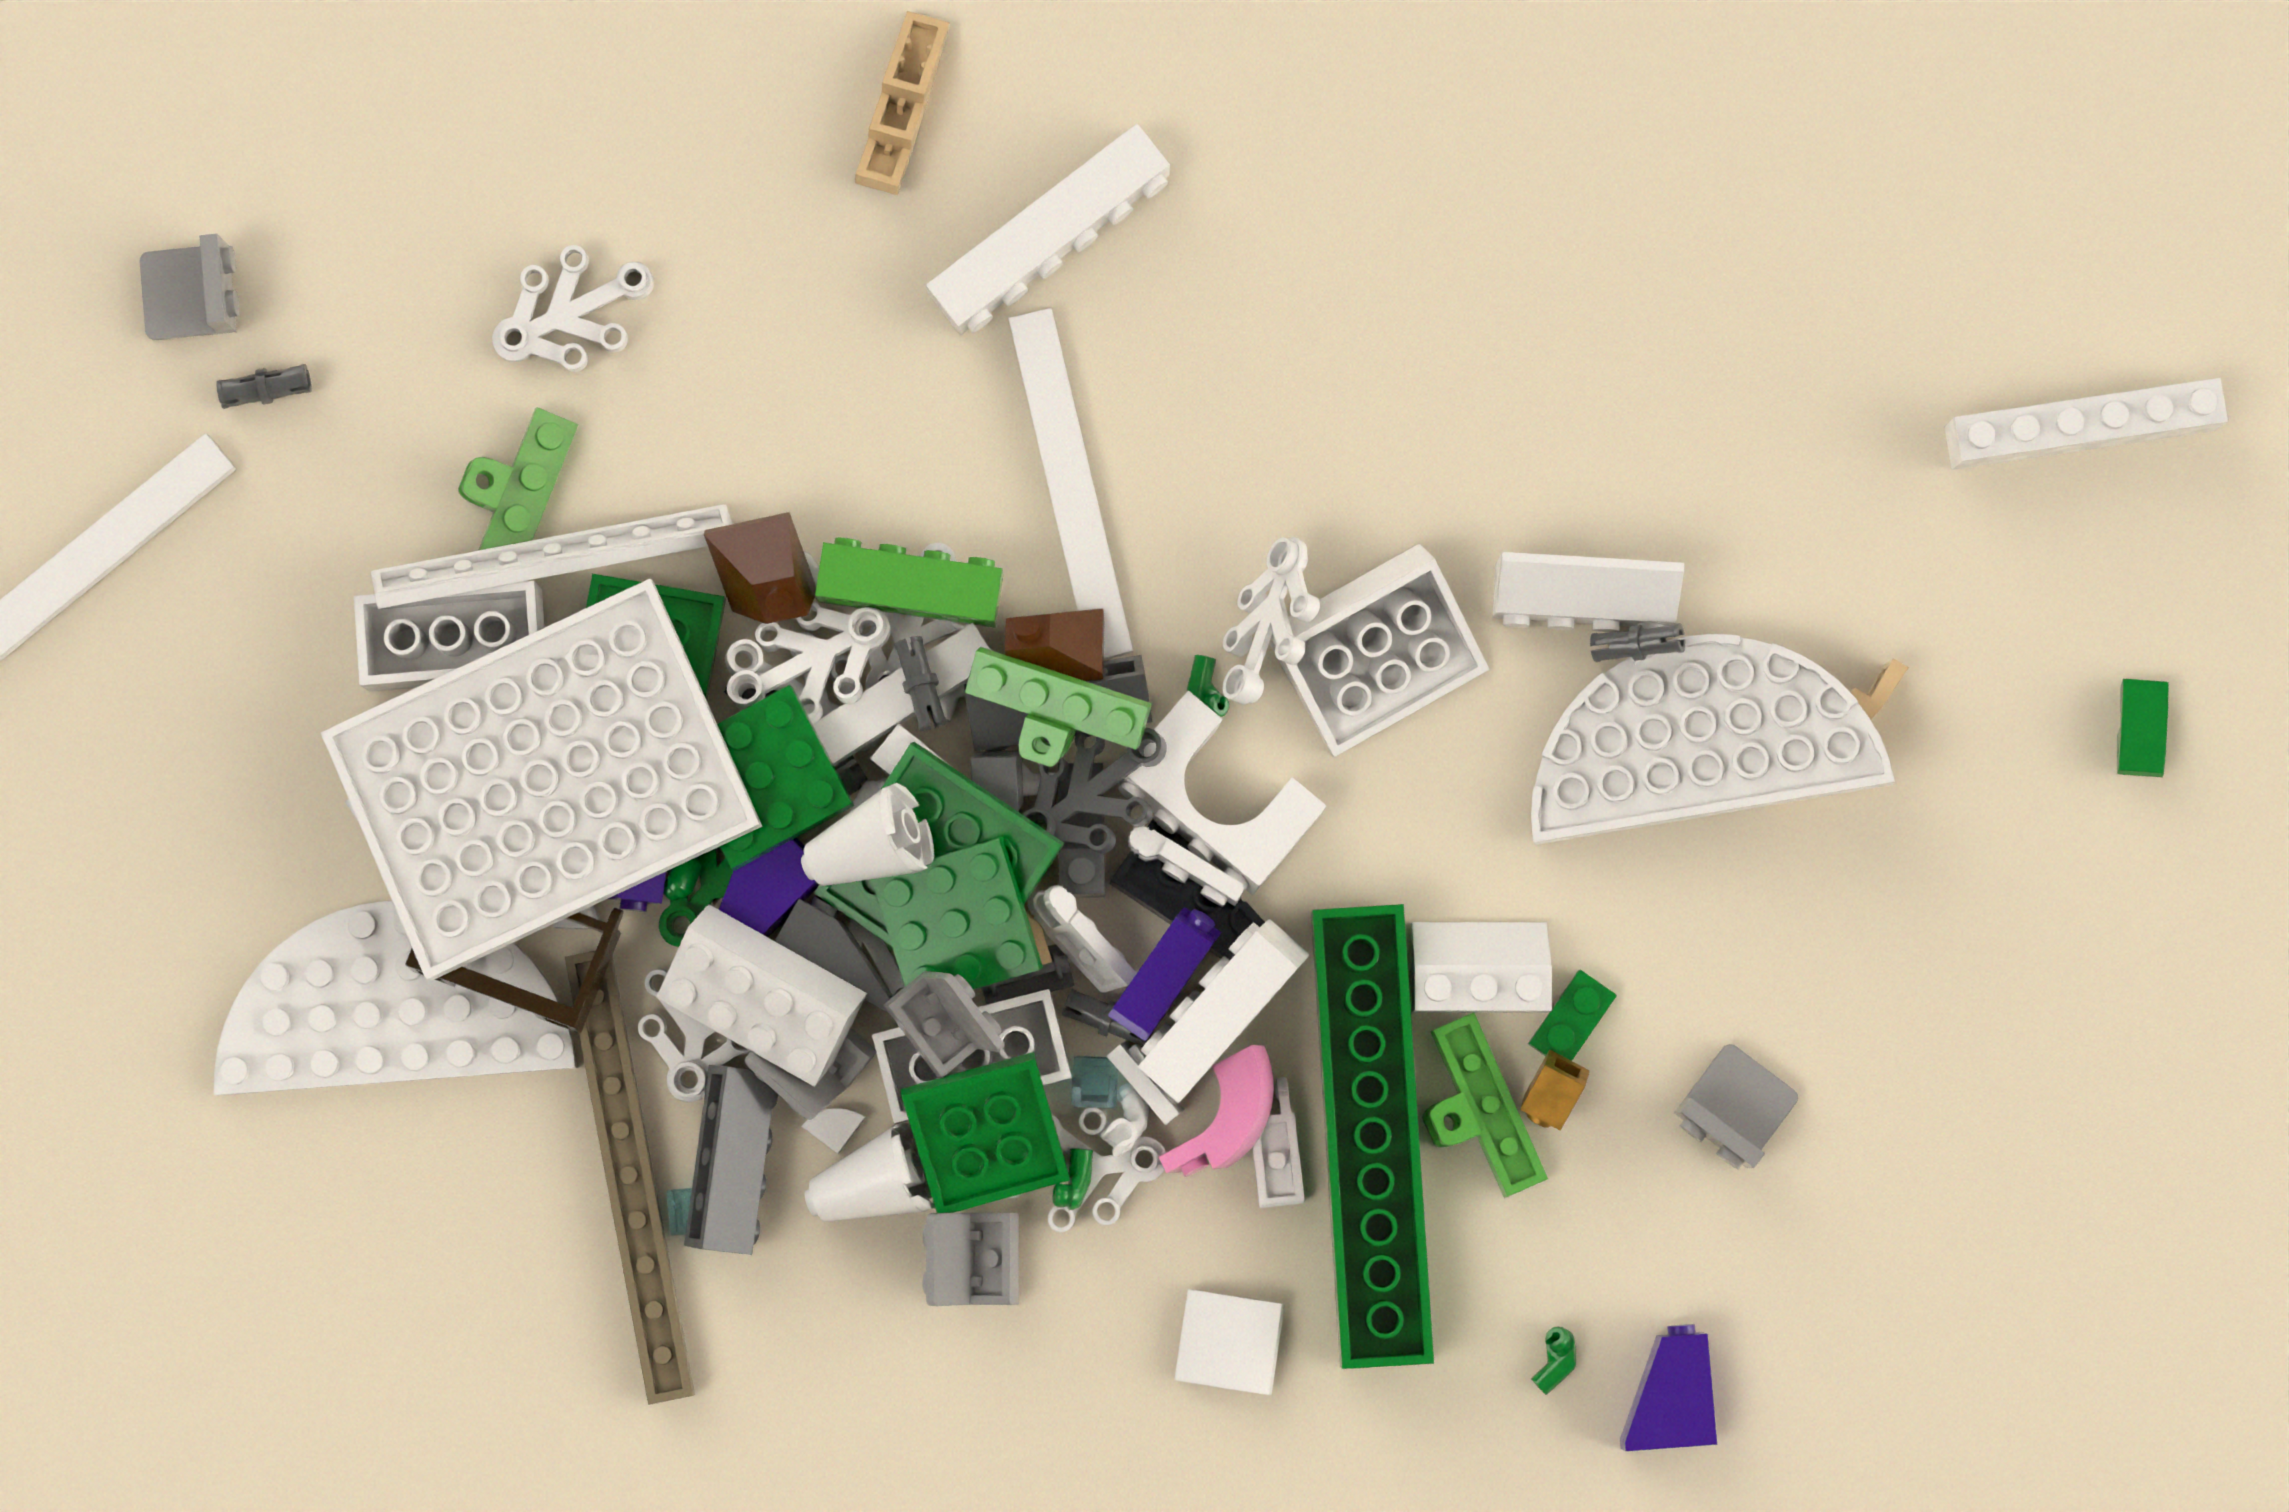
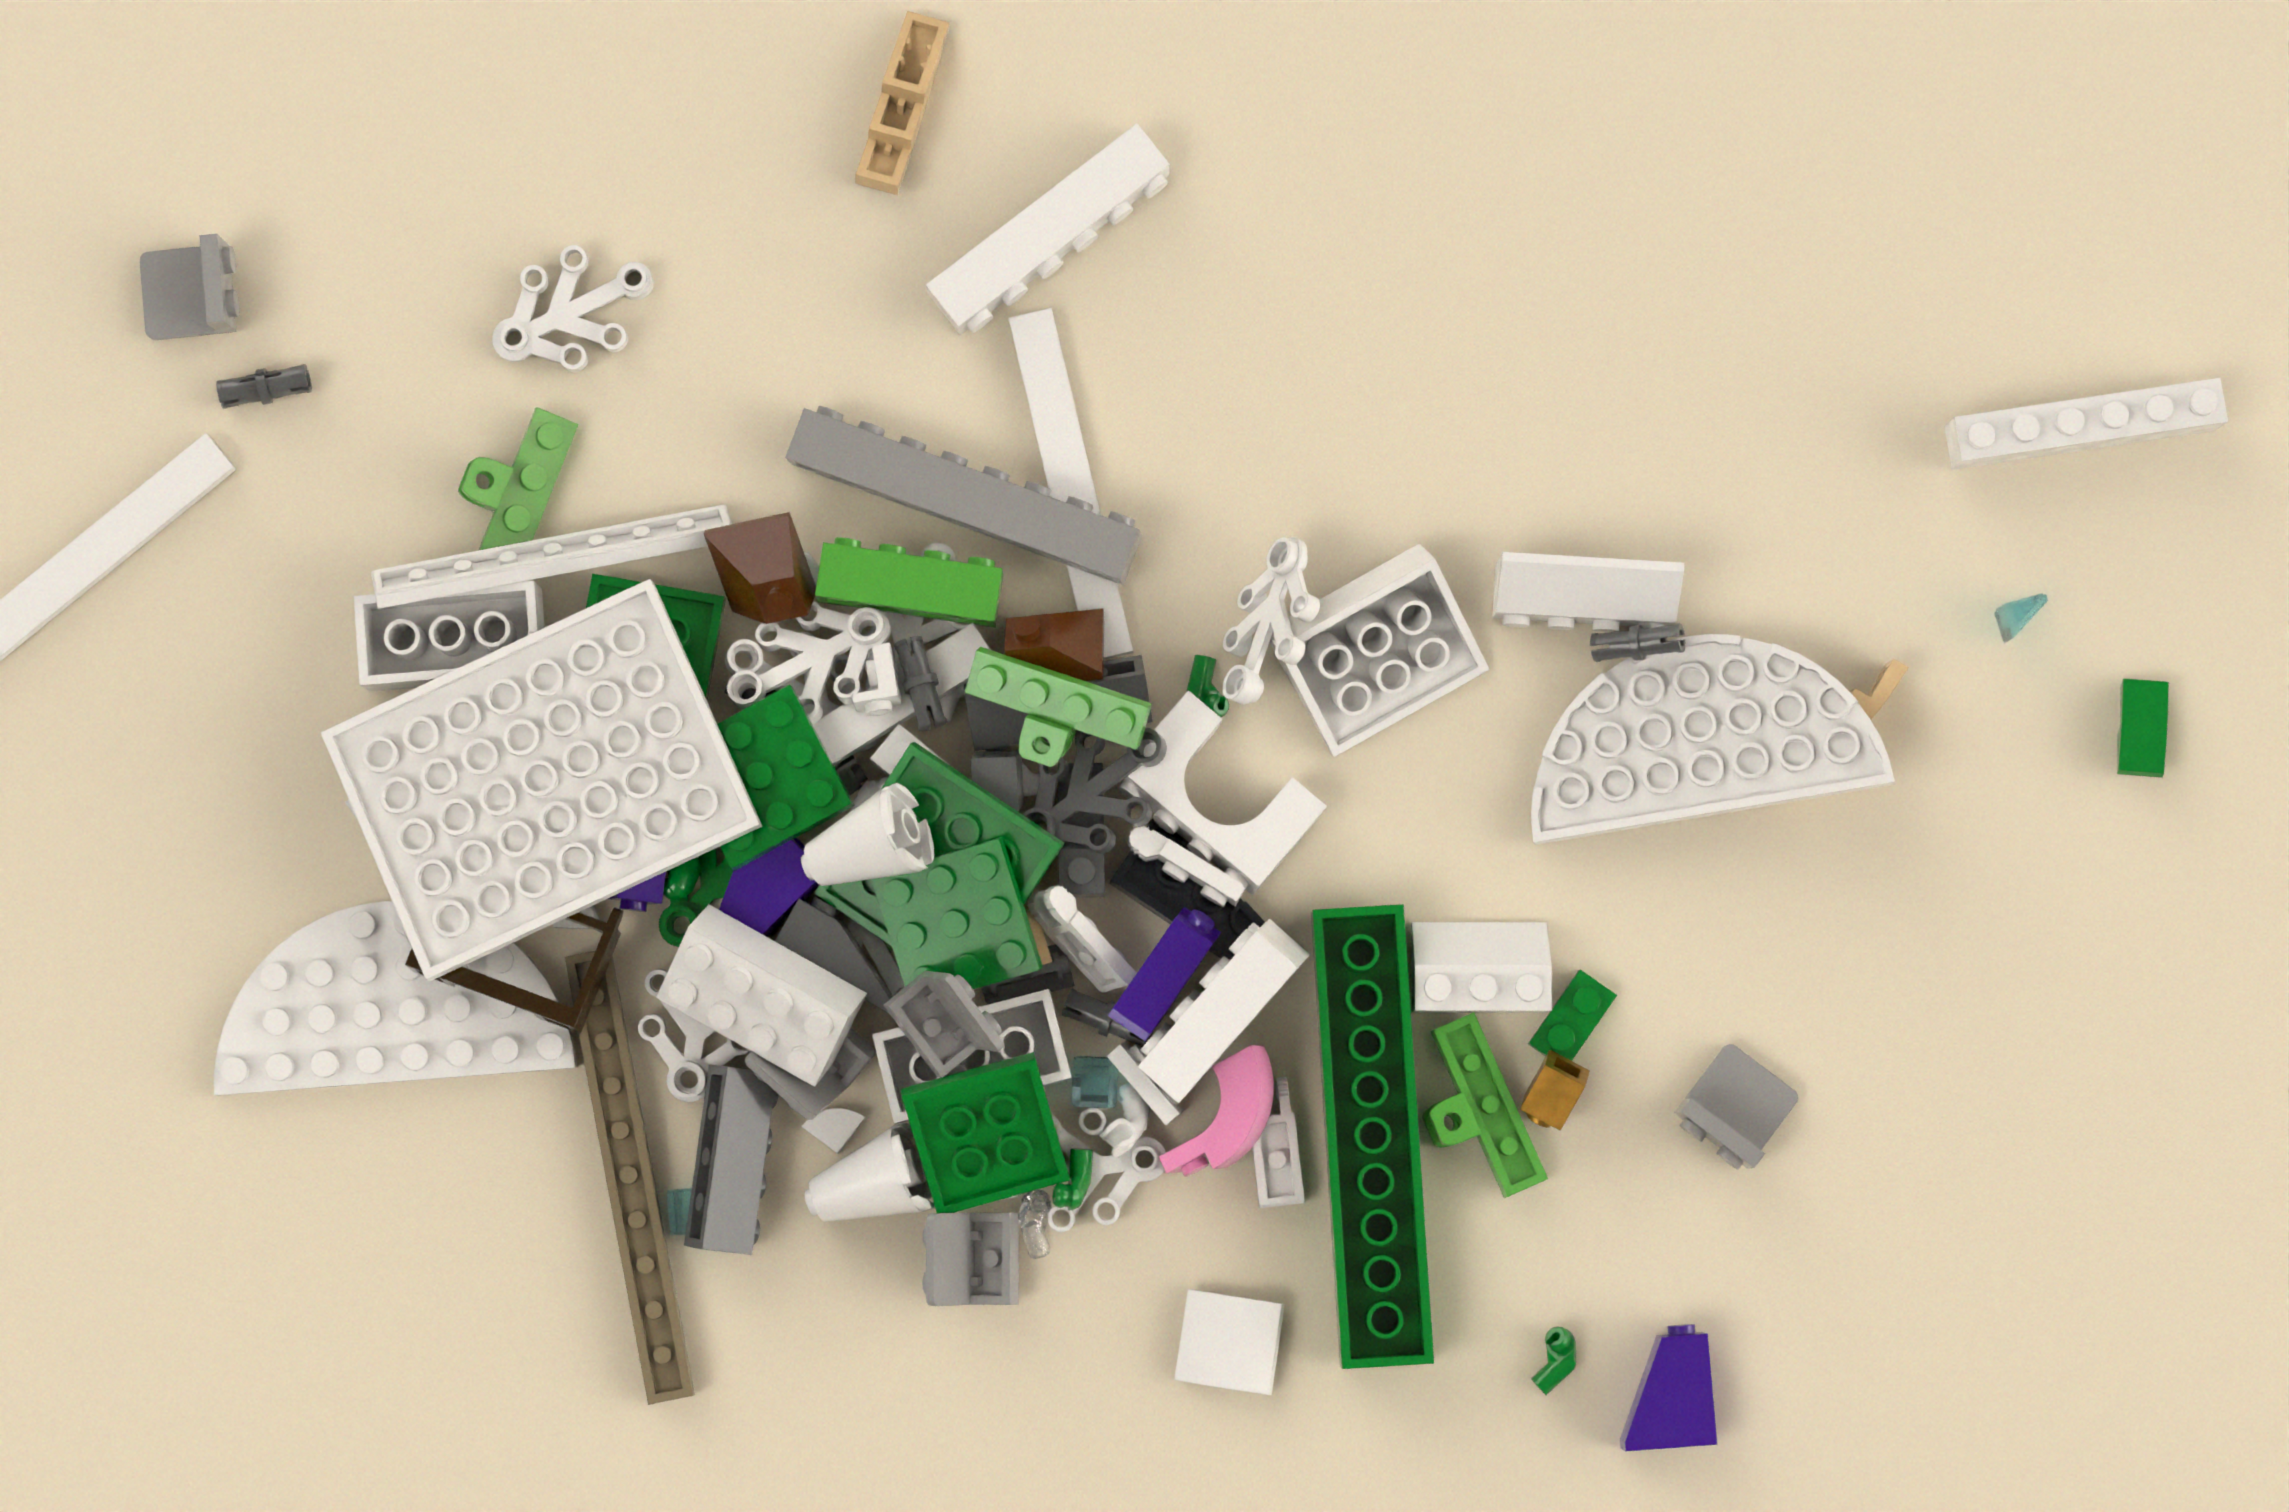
(881, 673): none -> white bracket
(964, 495): none -> light grey brick
(1033, 1222): none -> clear arm
(2016, 614): none -> clear light blue slope

